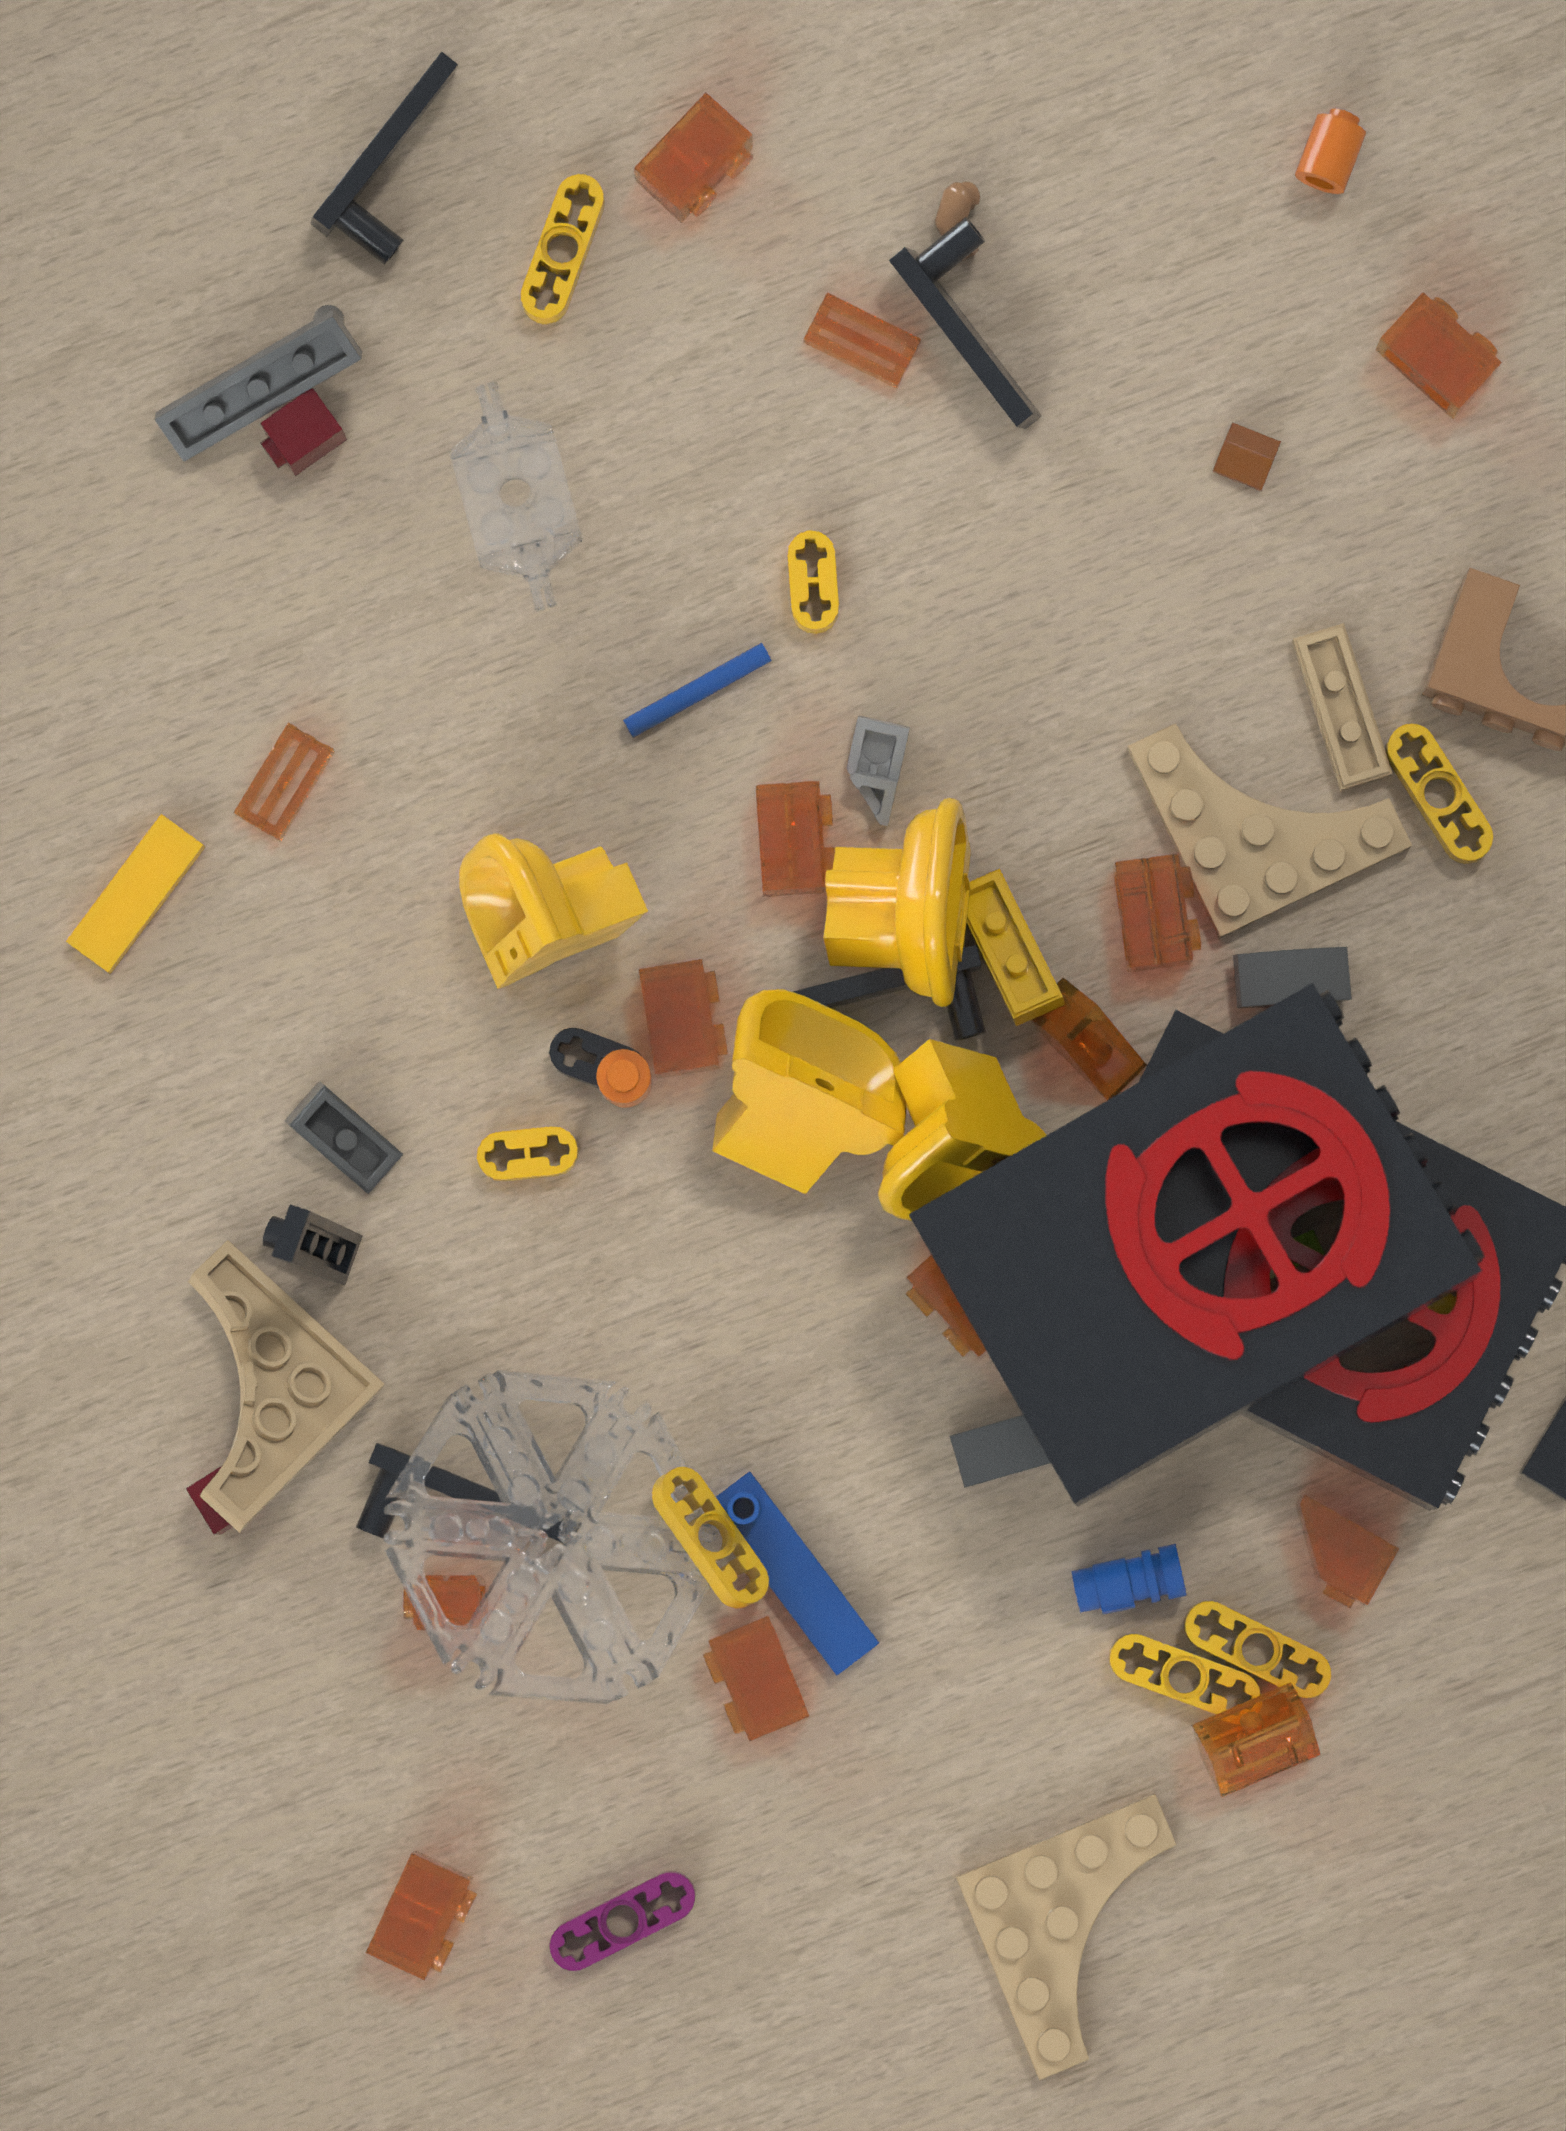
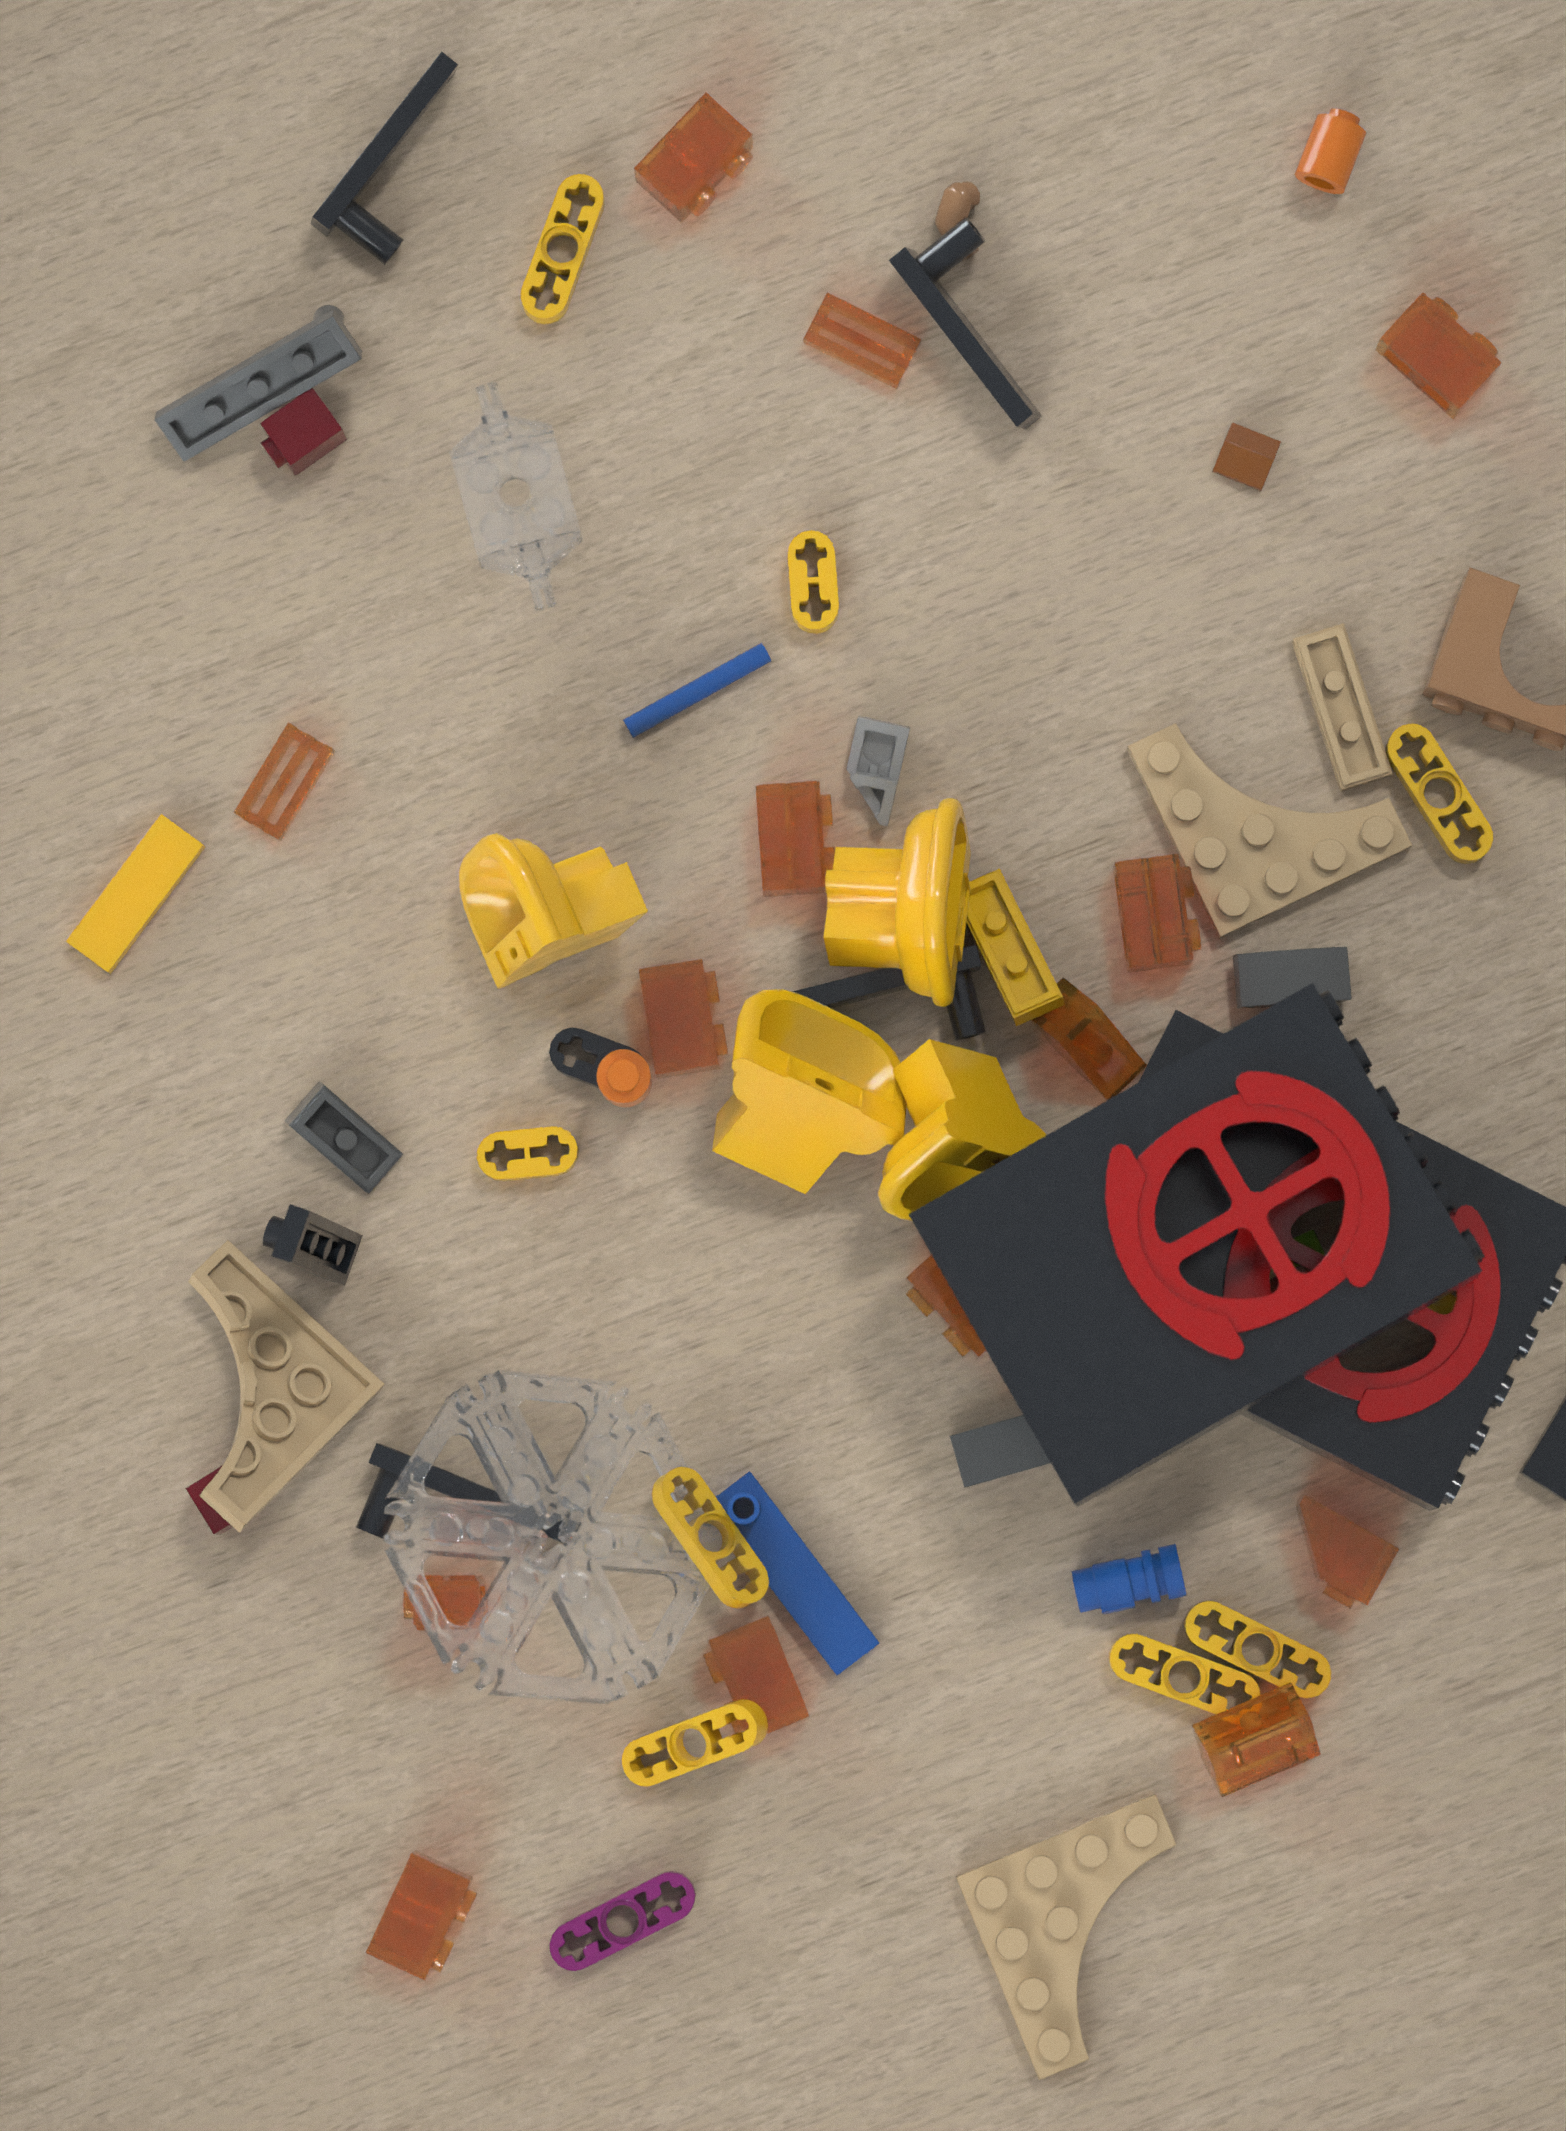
(716, 1746): none -> yellow beam

